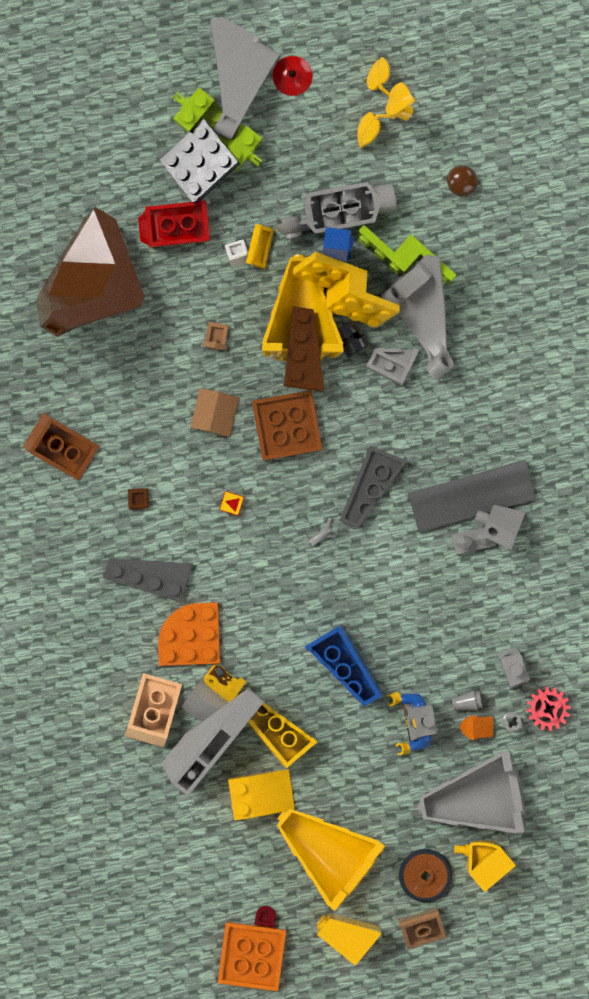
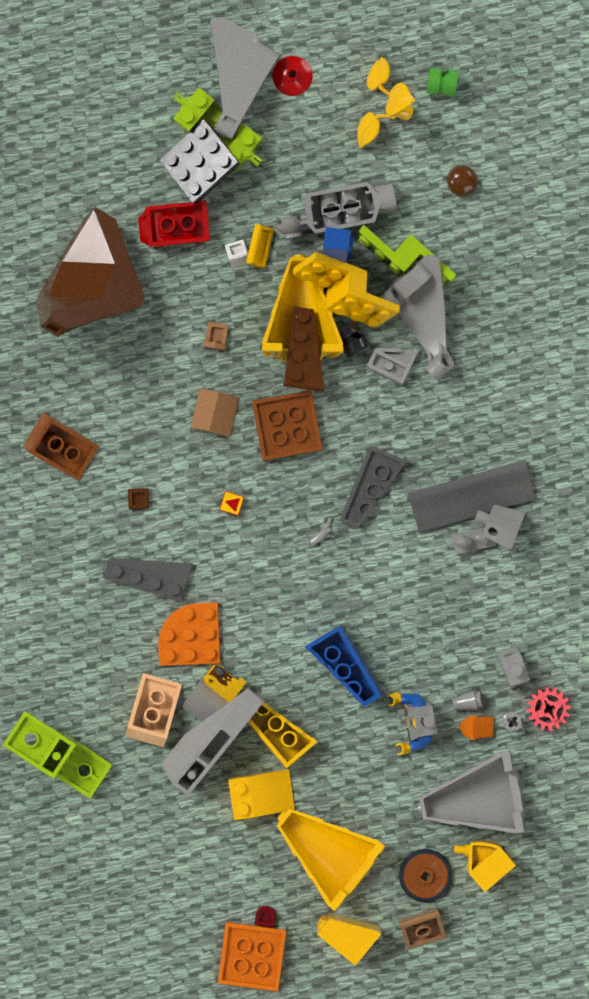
(57, 754): none -> lime bracket
(442, 81): none -> bright green wheel

